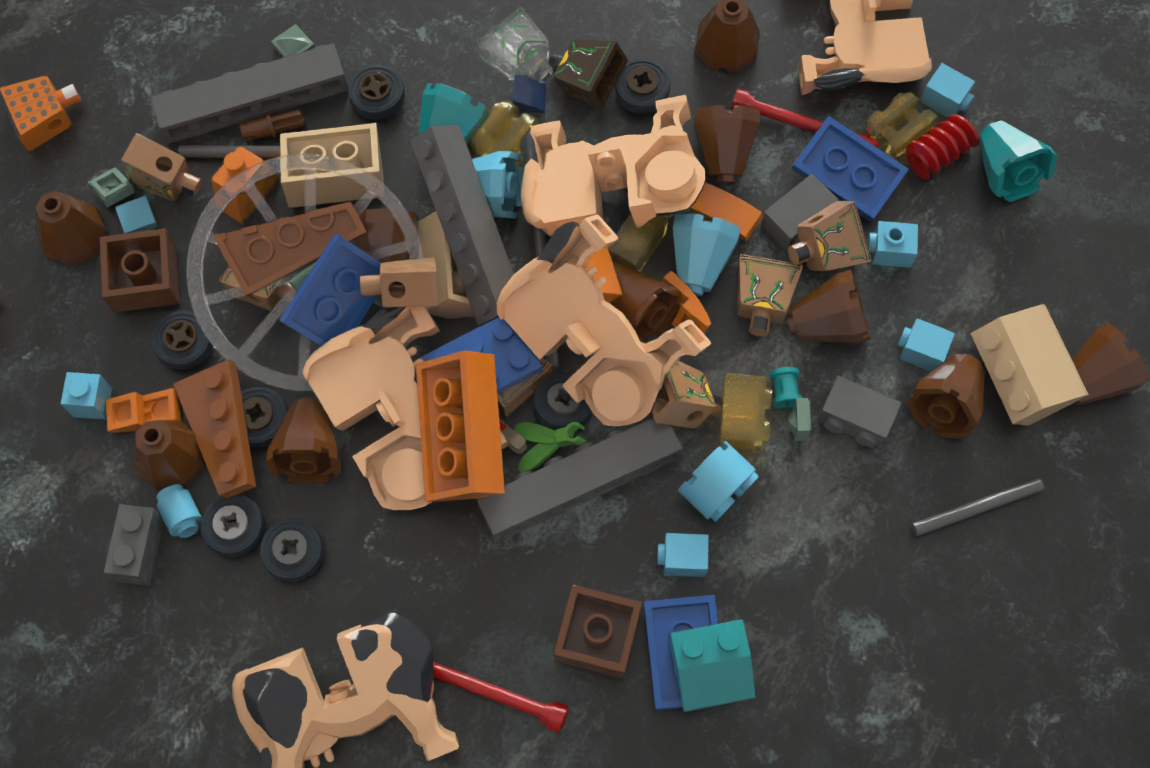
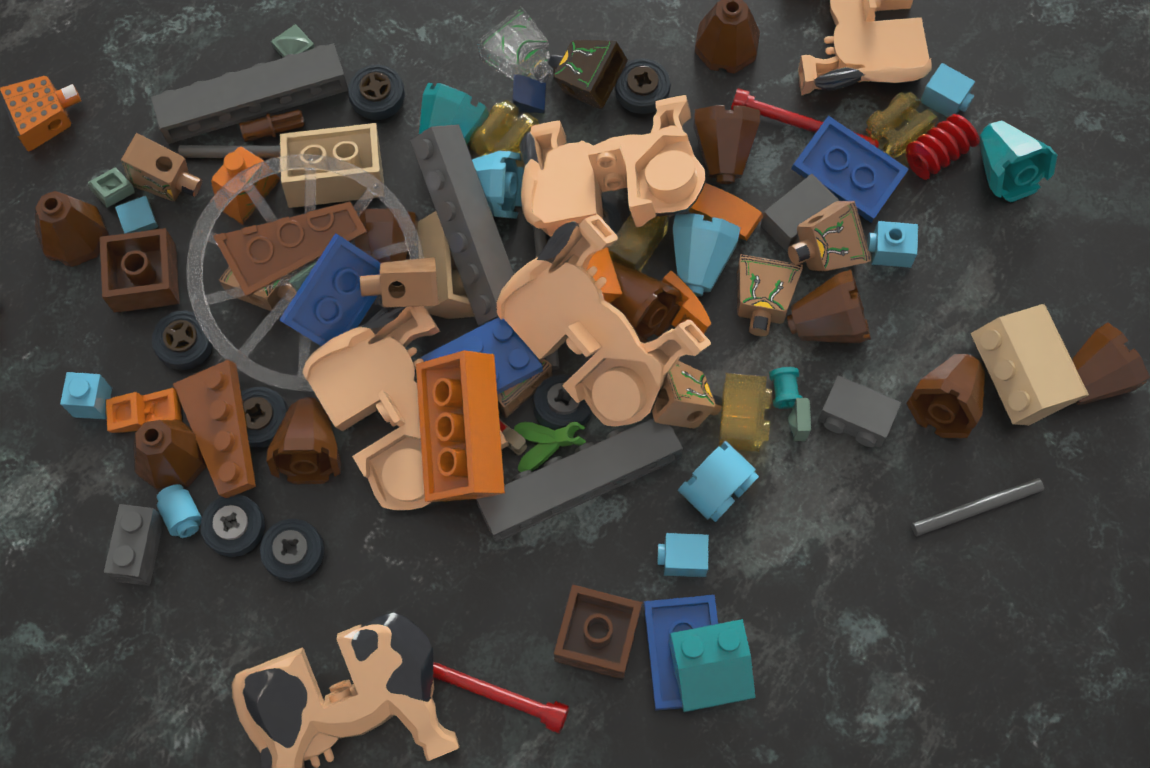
(925, 344): medium azure brick -> none

